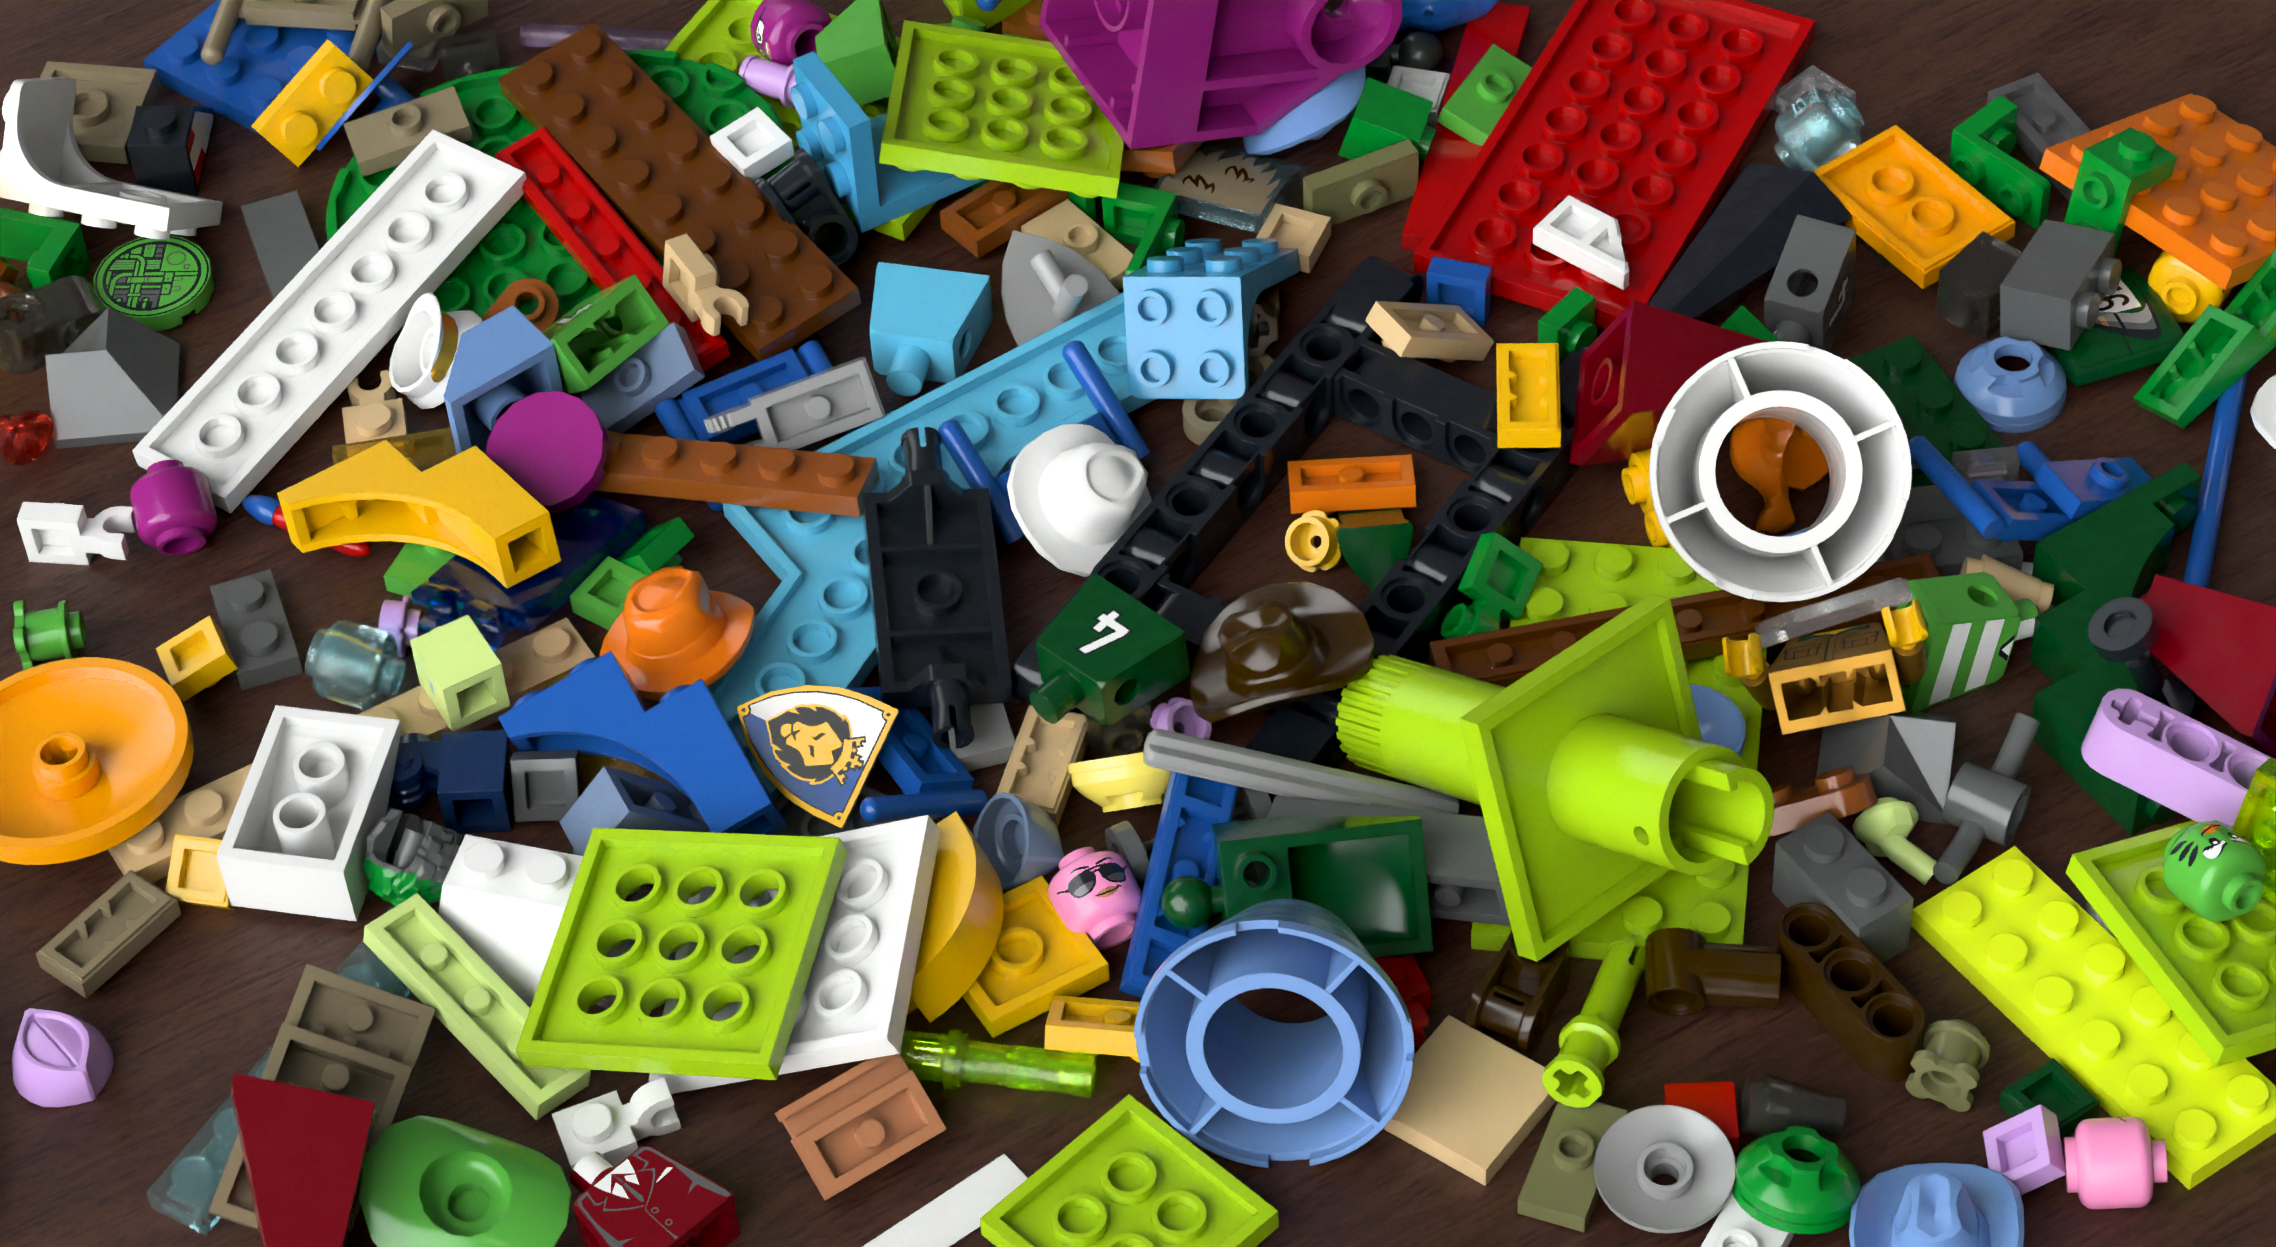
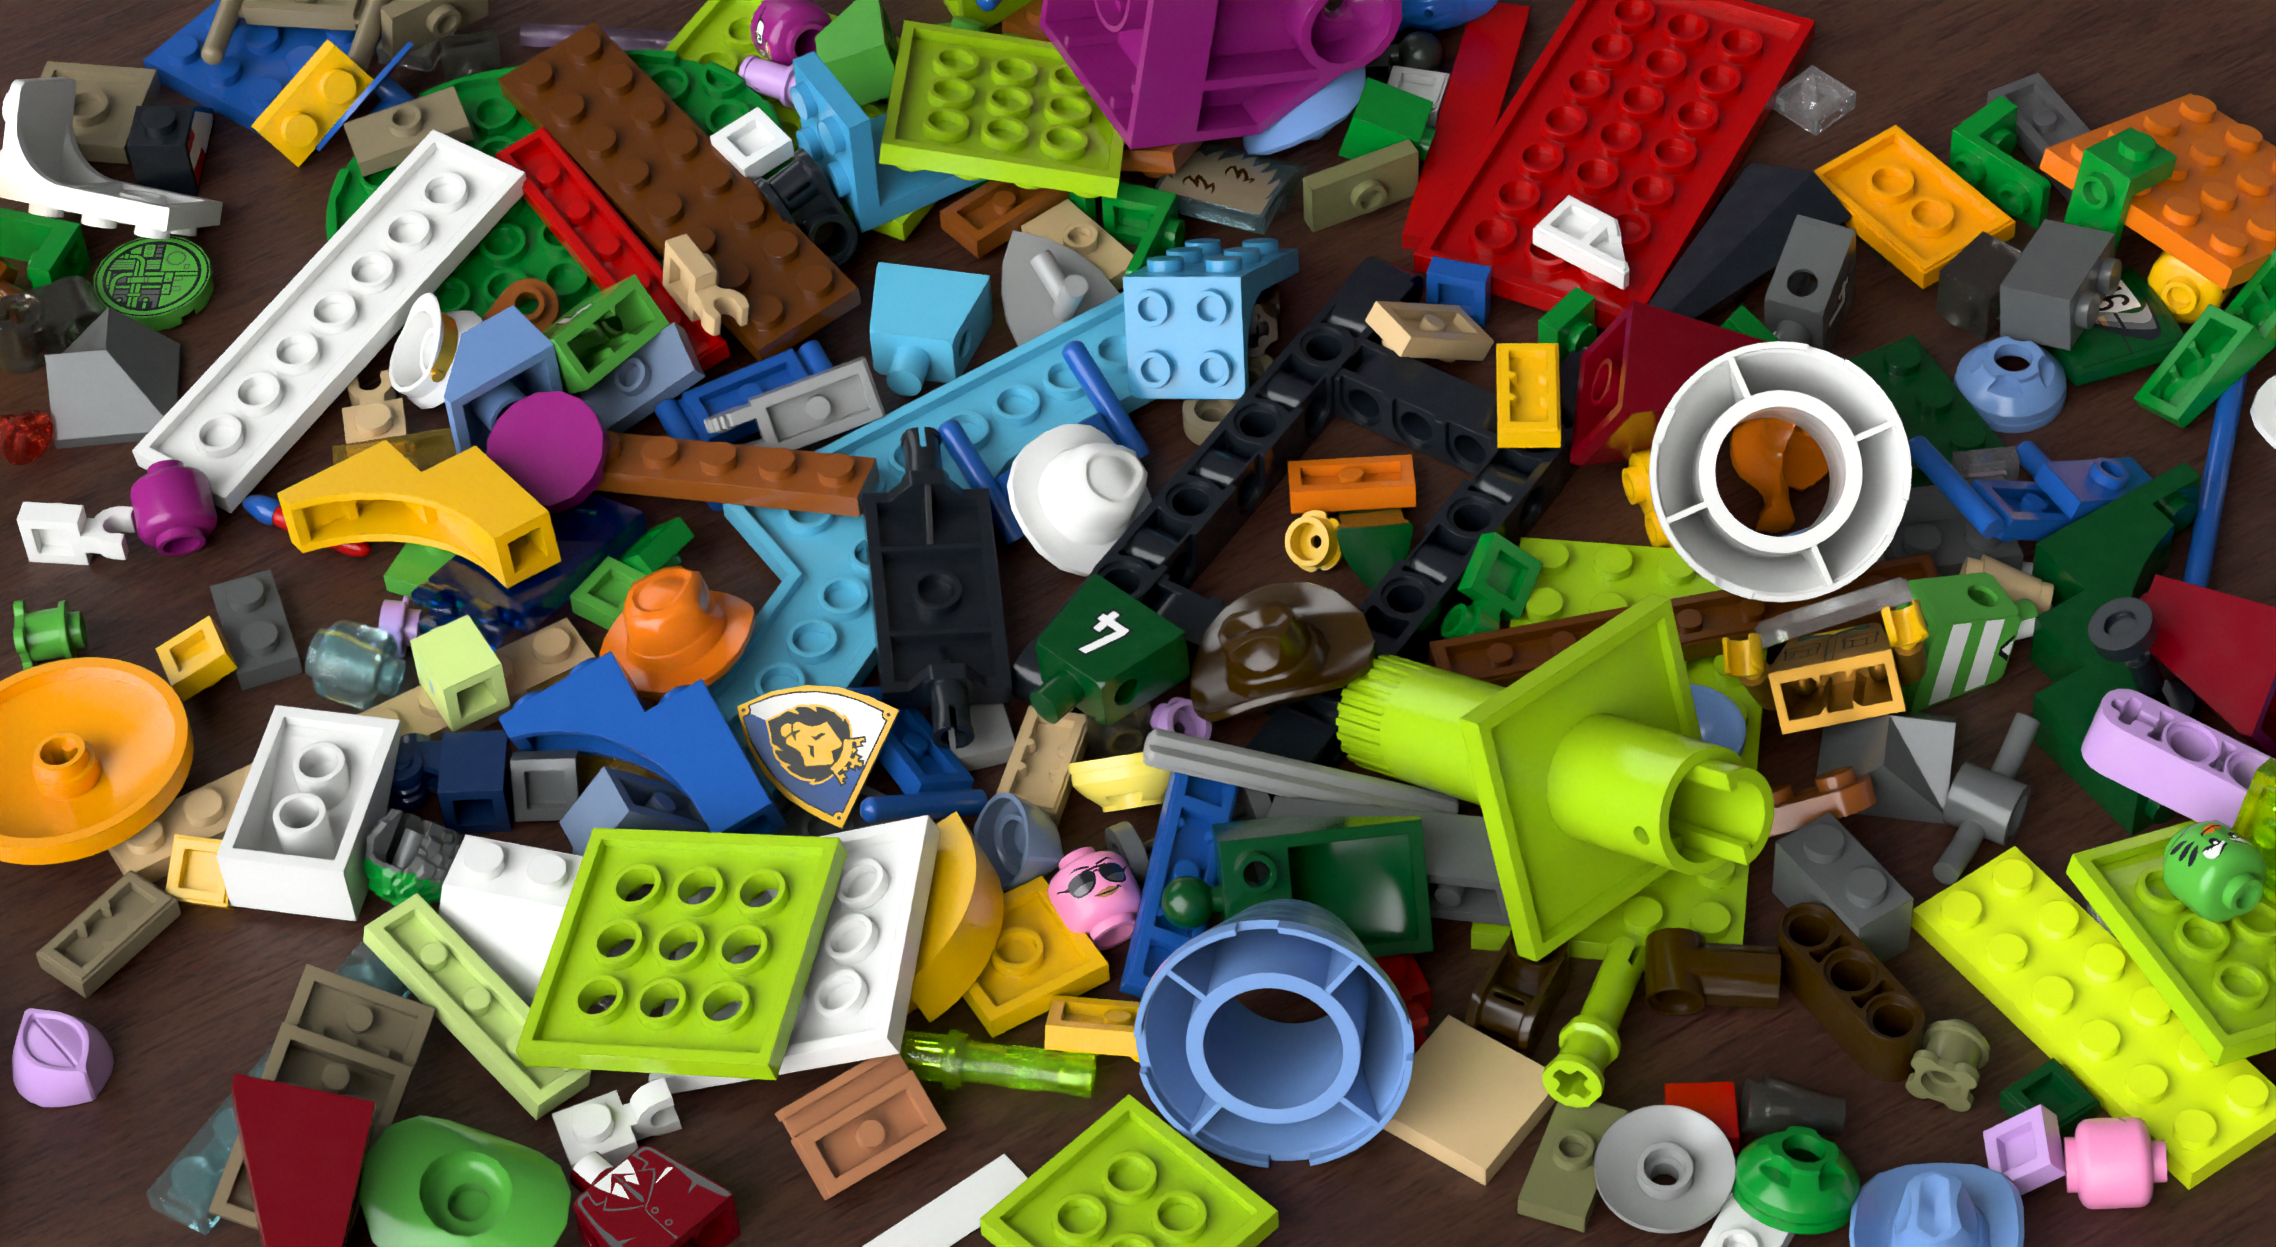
(280, 238): dark grey tile -> none
(1298, 230): tan plate -> none
(1484, 95): bright green plate -> none
(1817, 129): clear light blue head -> none
(1885, 834): yellowish green plate -> none

